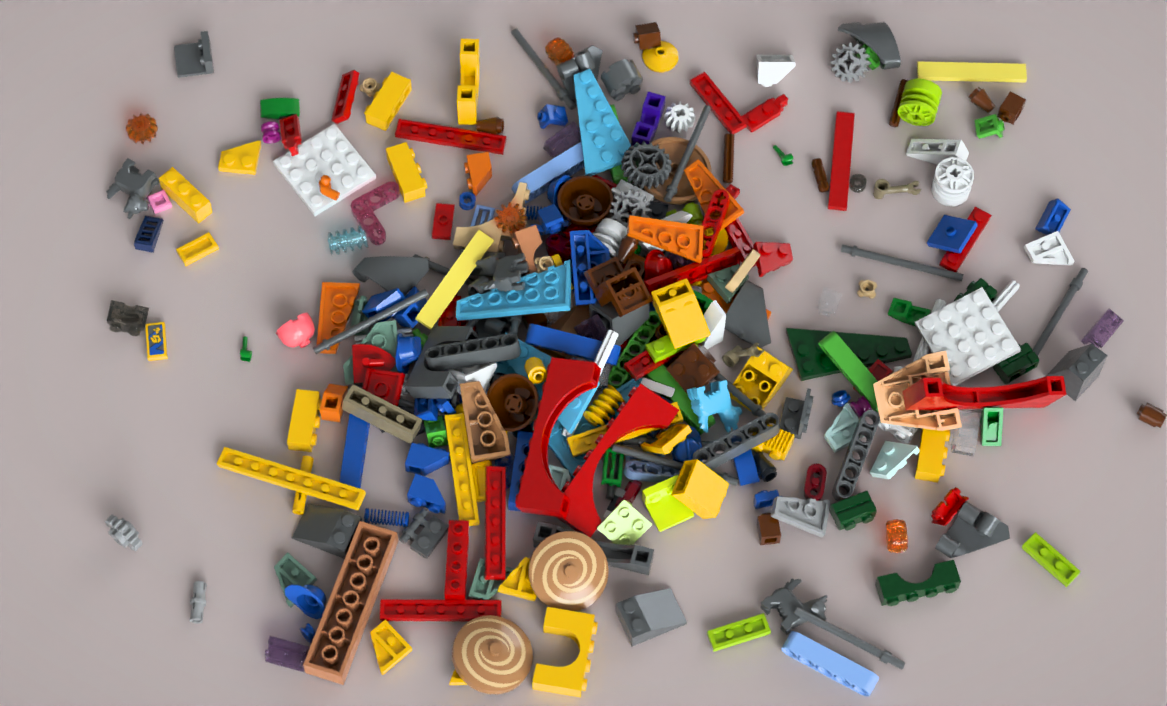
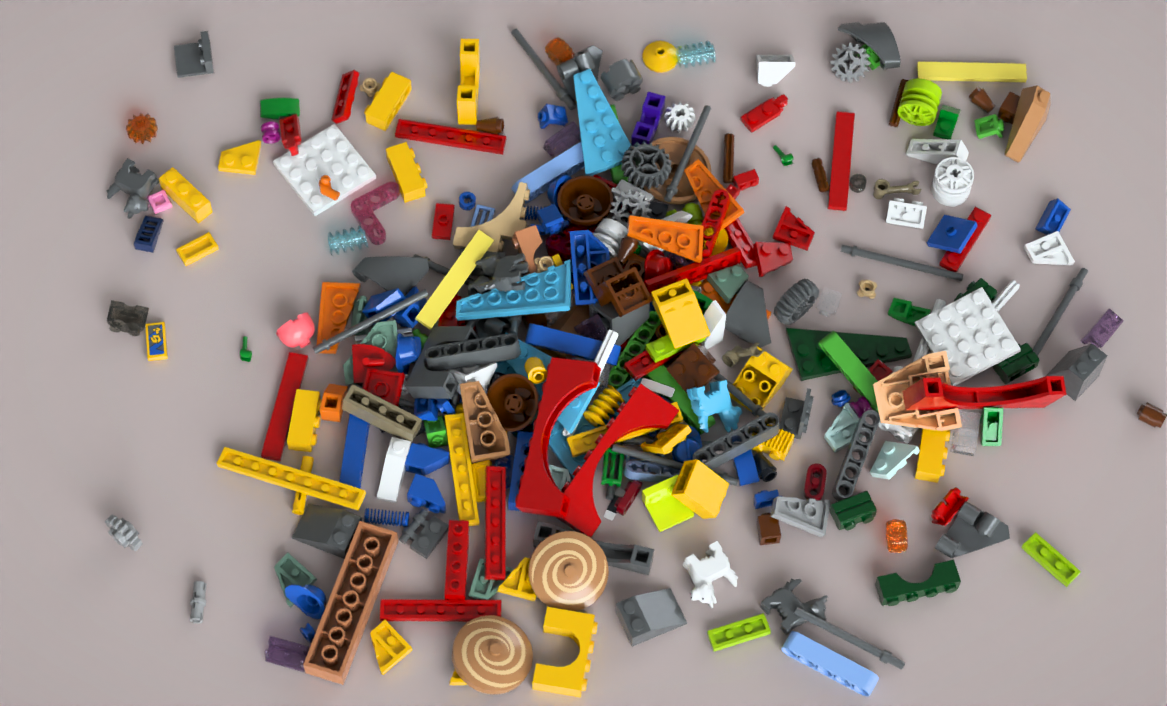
(283, 408): none -> red tile
(393, 470): none -> white slope
(479, 171): orange slope -> none
(503, 221): clear orange gear -> none
(624, 524): yellowish green hinge -> none
(647, 36): reddish brown brick -> none
(695, 53): none -> clear light blue piece
(707, 570): none -> white animal
(718, 102): red plate -> none
(742, 271): tan beam -> none
(746, 180): none -> red piece
(793, 231): none -> red wing
(796, 301): none -> dark grey gear
(906, 214): none -> white bracket
(946, 122): none -> green slope
(1028, 121): none -> wedge

